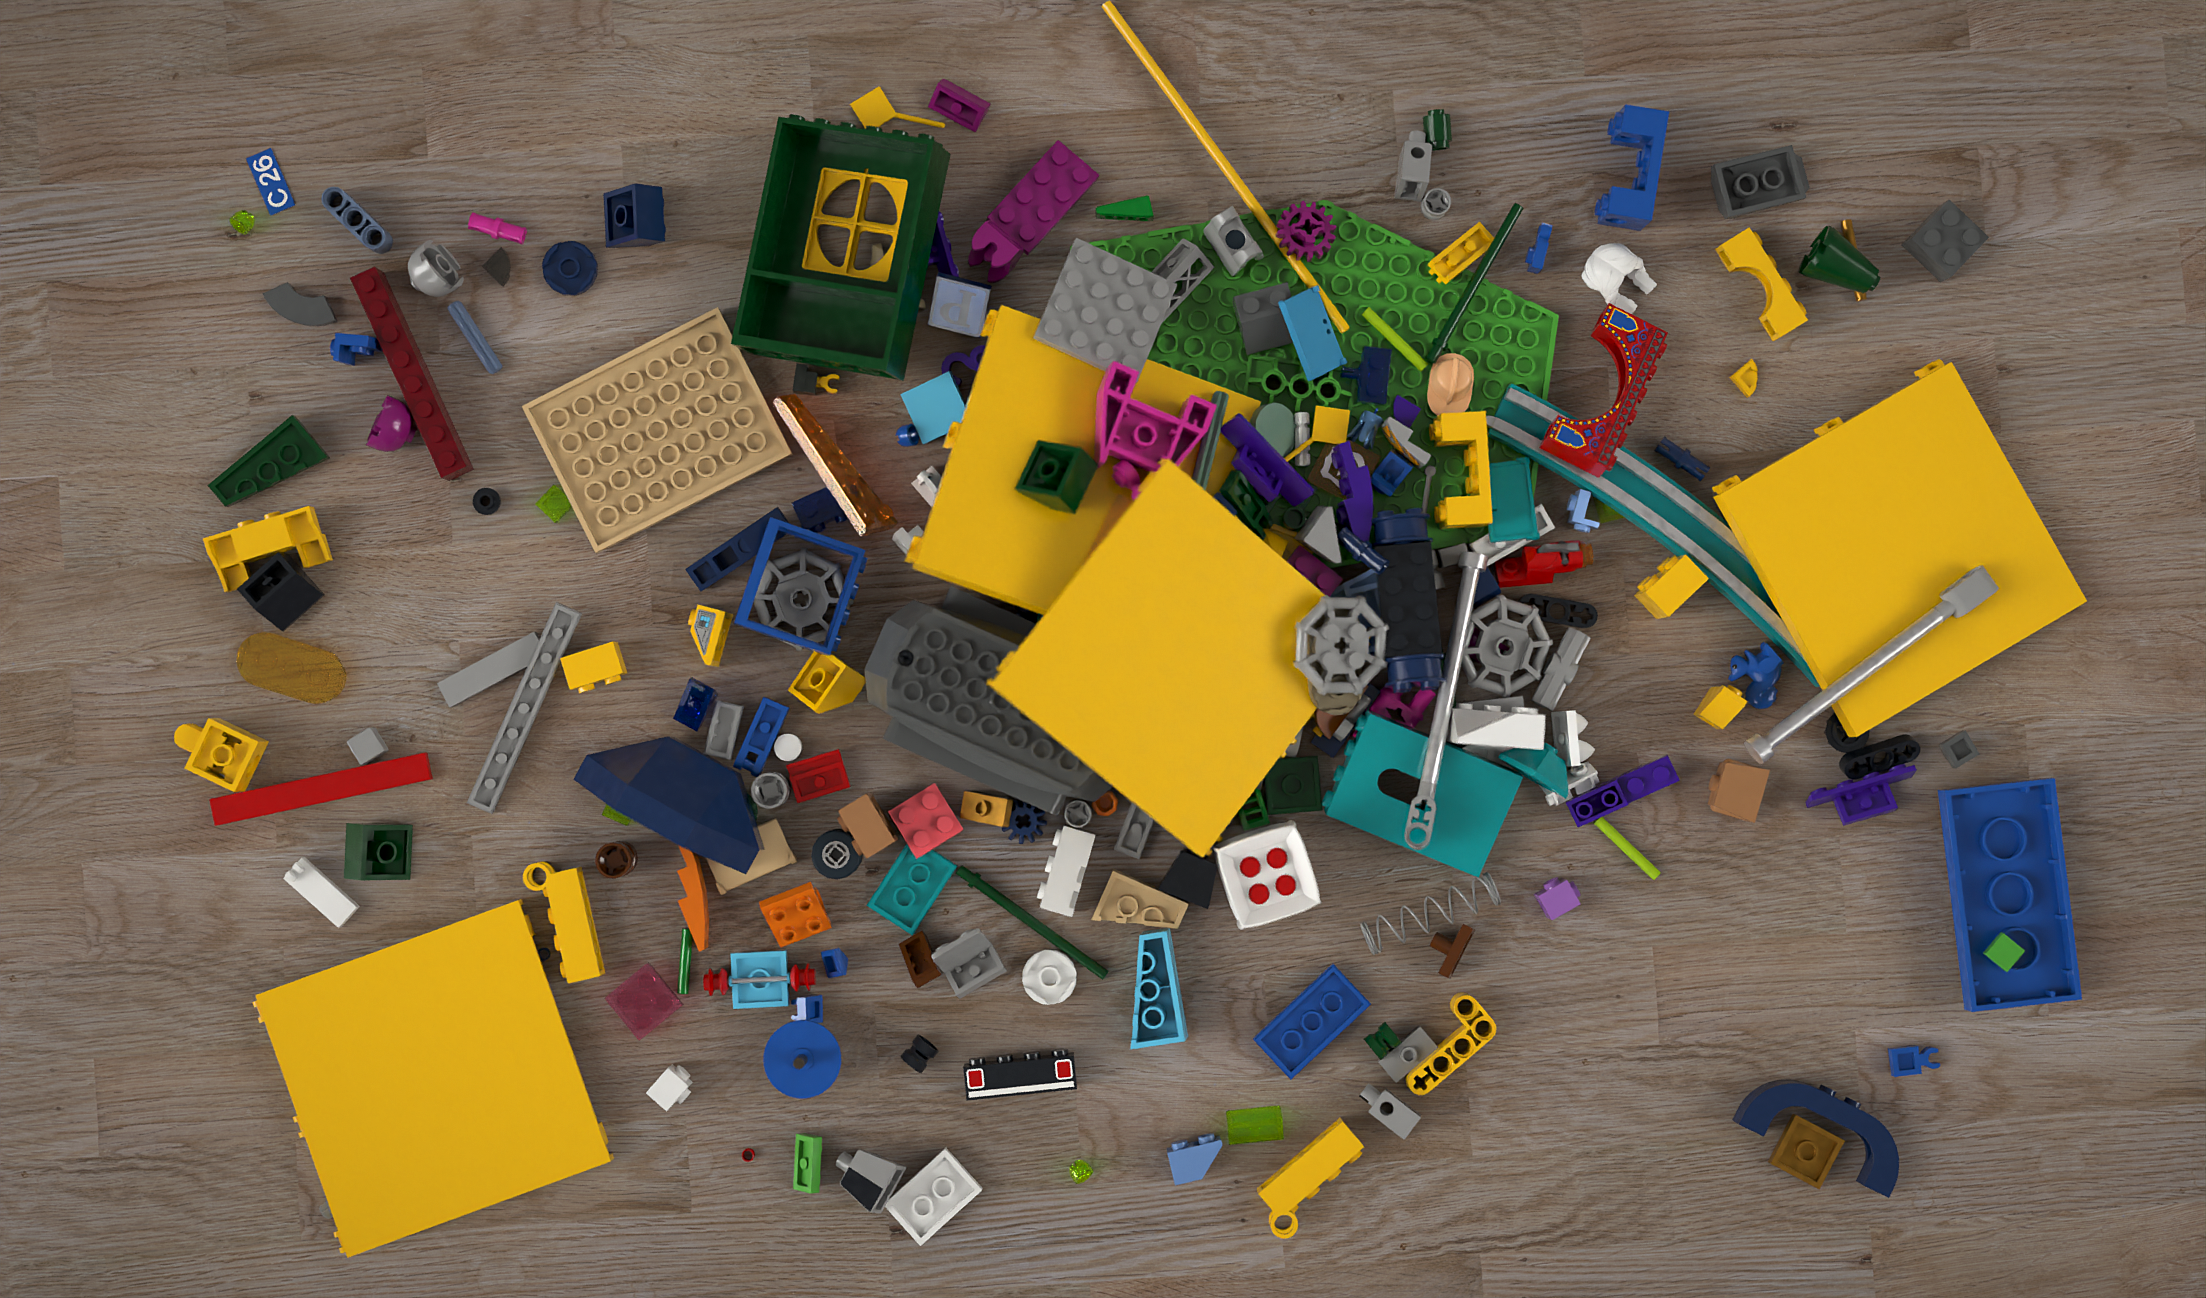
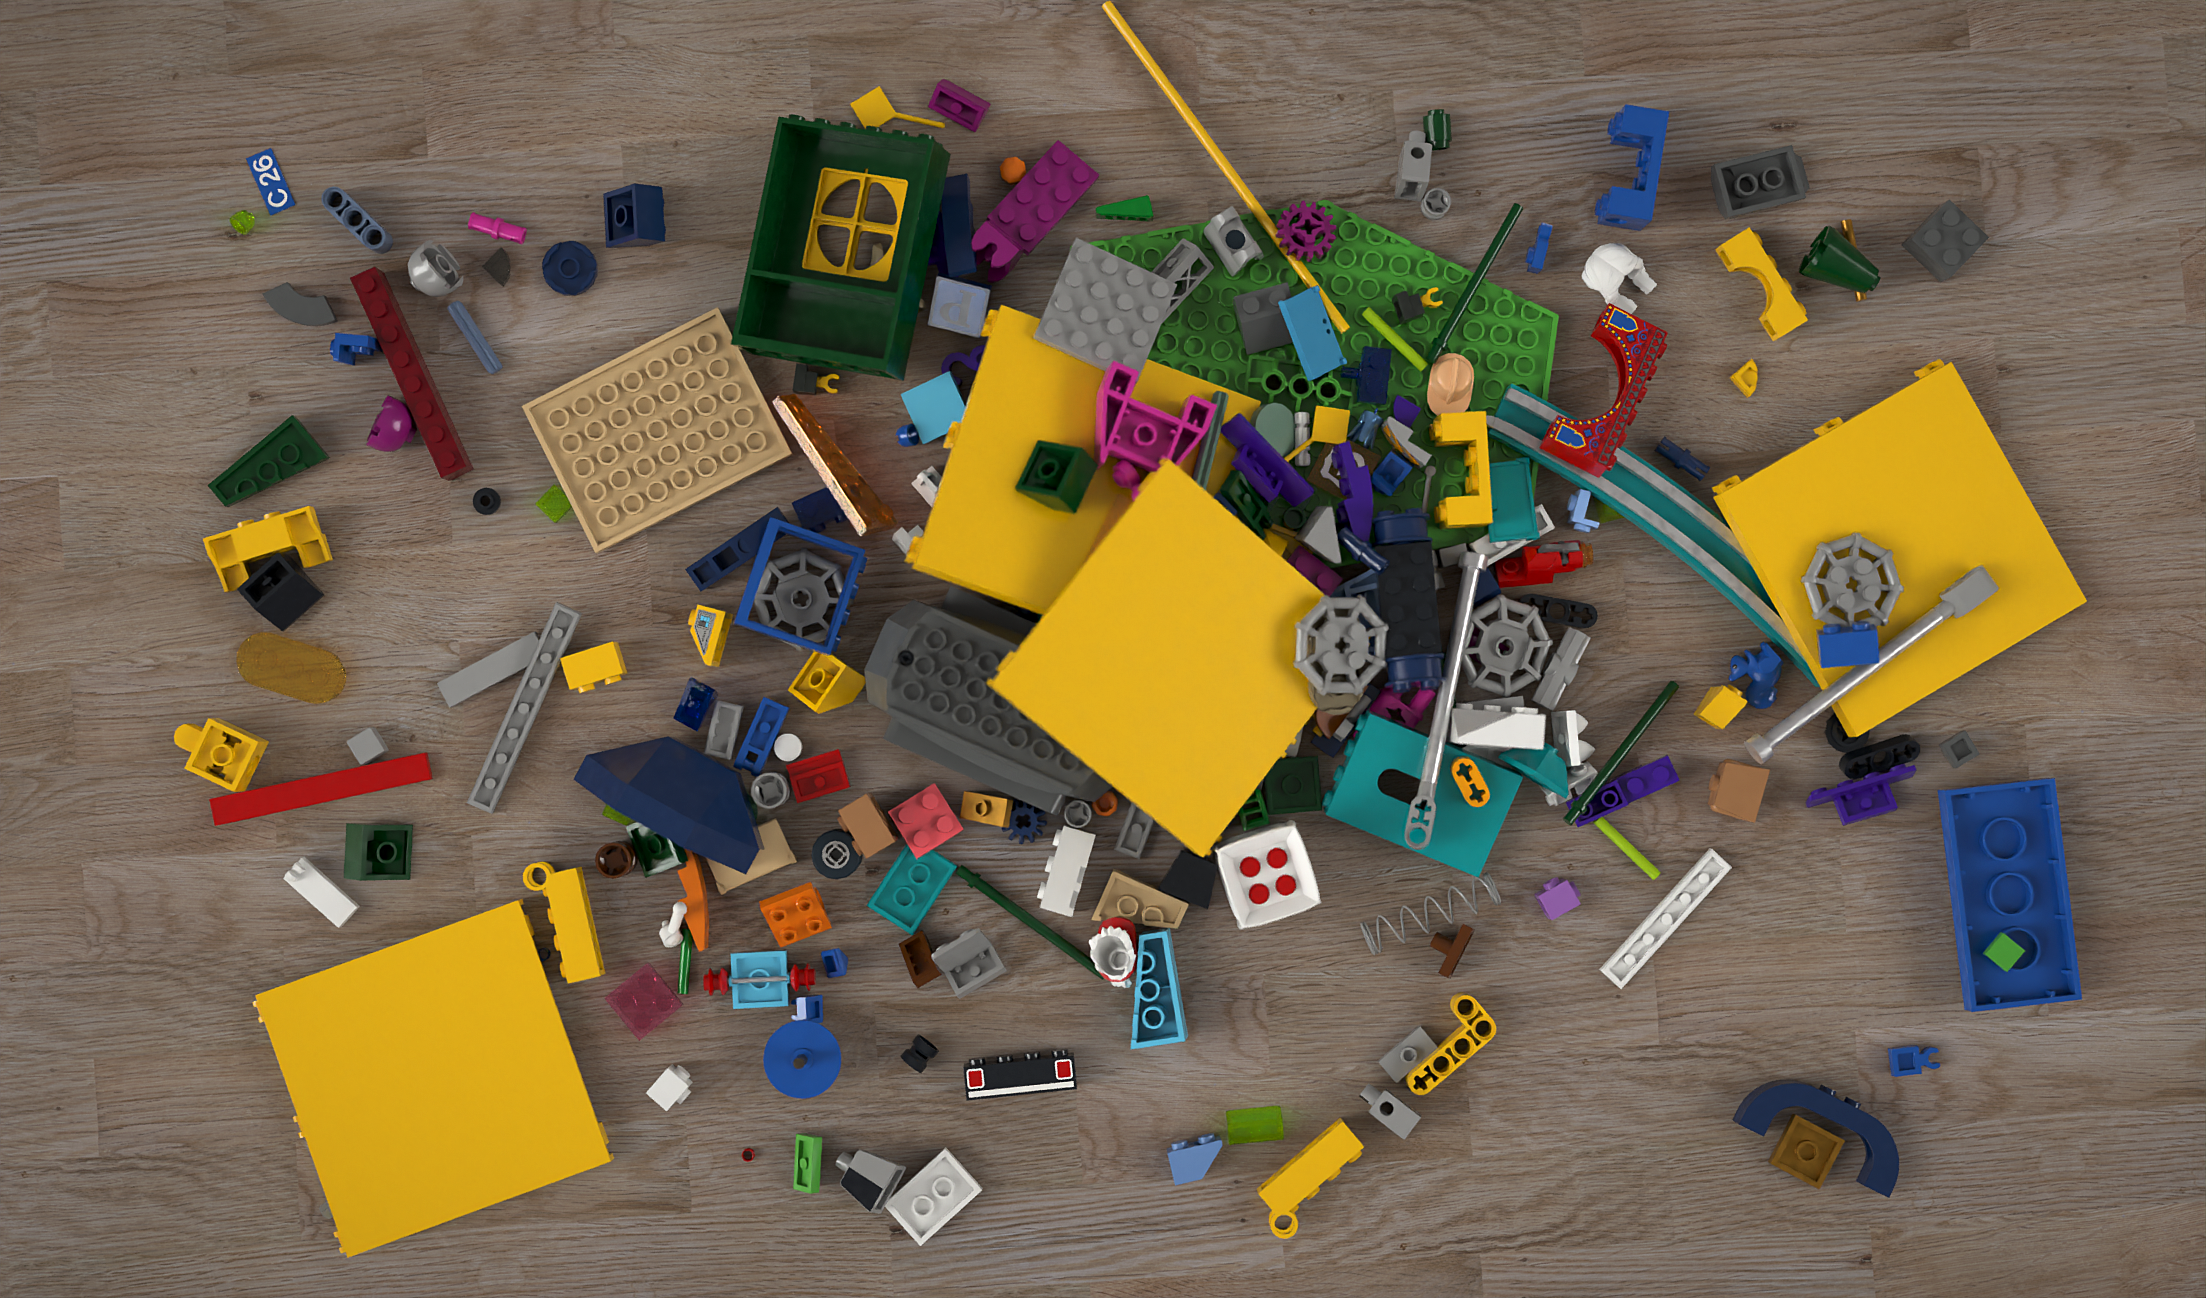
(654, 851): none -> dark green plate
(670, 931): none -> white piece
(958, 226): none -> dark blue slope
(1012, 170): none -> orange tile
(1049, 977): white tile -> none
(1080, 1172): clear neon green hinge -> none
(1115, 950): none -> white hair
(1311, 1021): blue plate -> none
(1377, 1045): dark green wheel -> none
(1413, 306): none -> pearl dark grey piece
(1461, 253): yellow hinge -> none
(1476, 778): none -> light orange beam
(1579, 806): none -> dark green bar
(1665, 918): none -> white tile
(1671, 586): yellow brick -> none
(1848, 645): none -> blue brick
(1861, 570): none -> light grey plate

